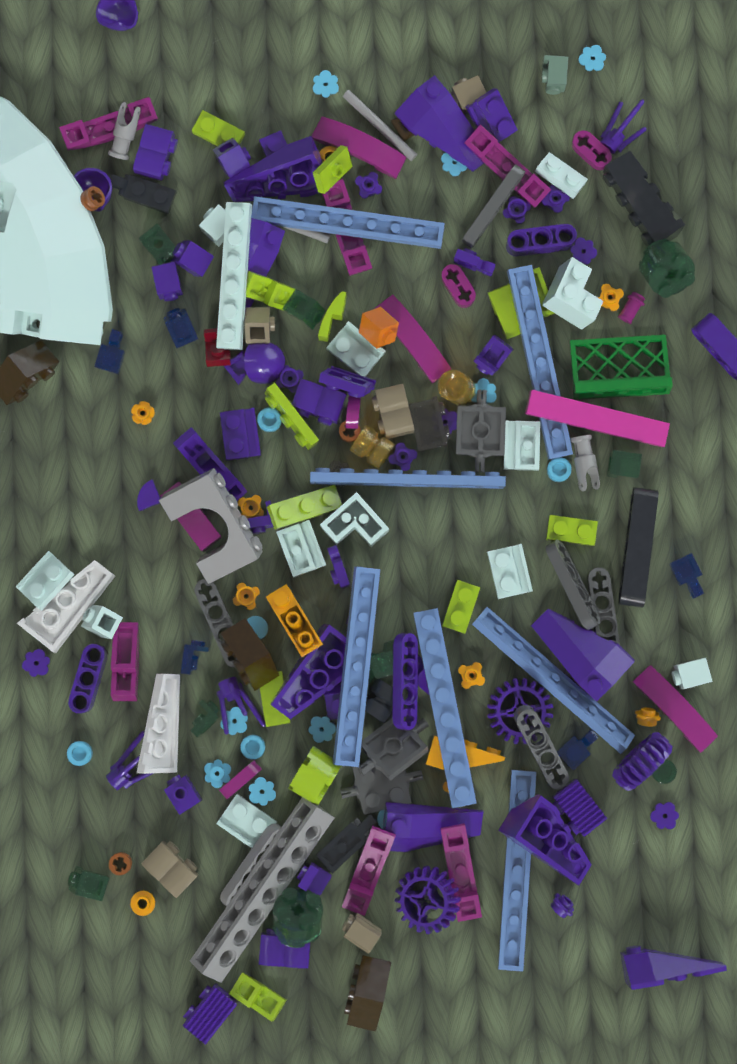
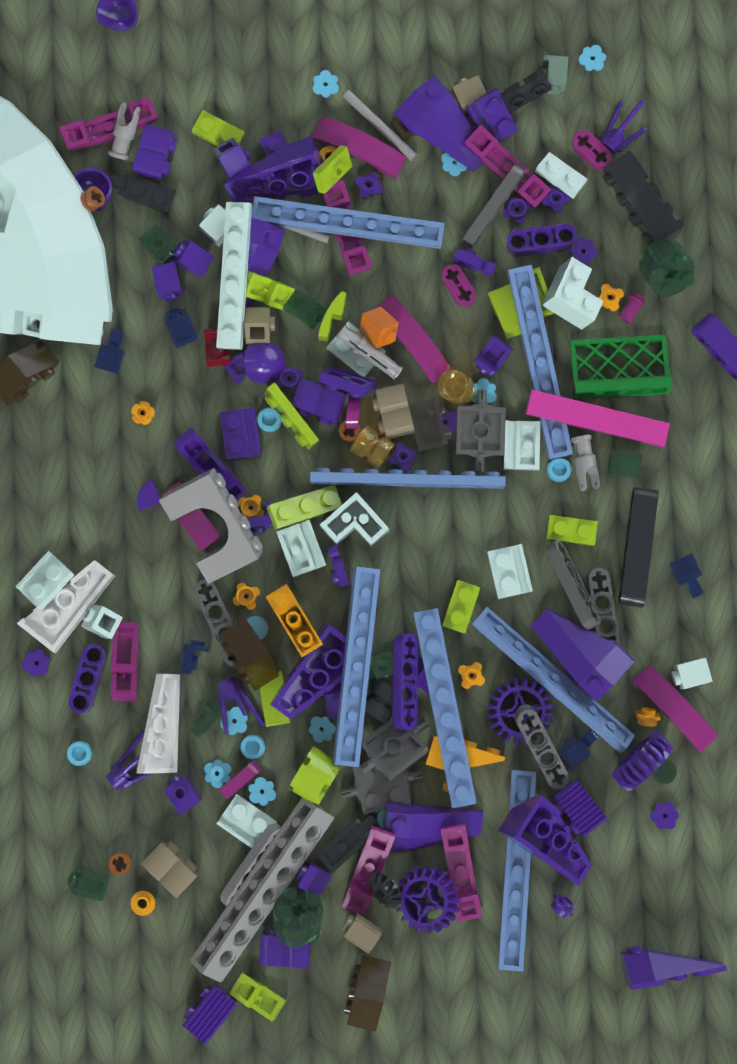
(368, 351): none -> light grey pin
(385, 890): none -> black gear
(518, 96): none -> black hinge

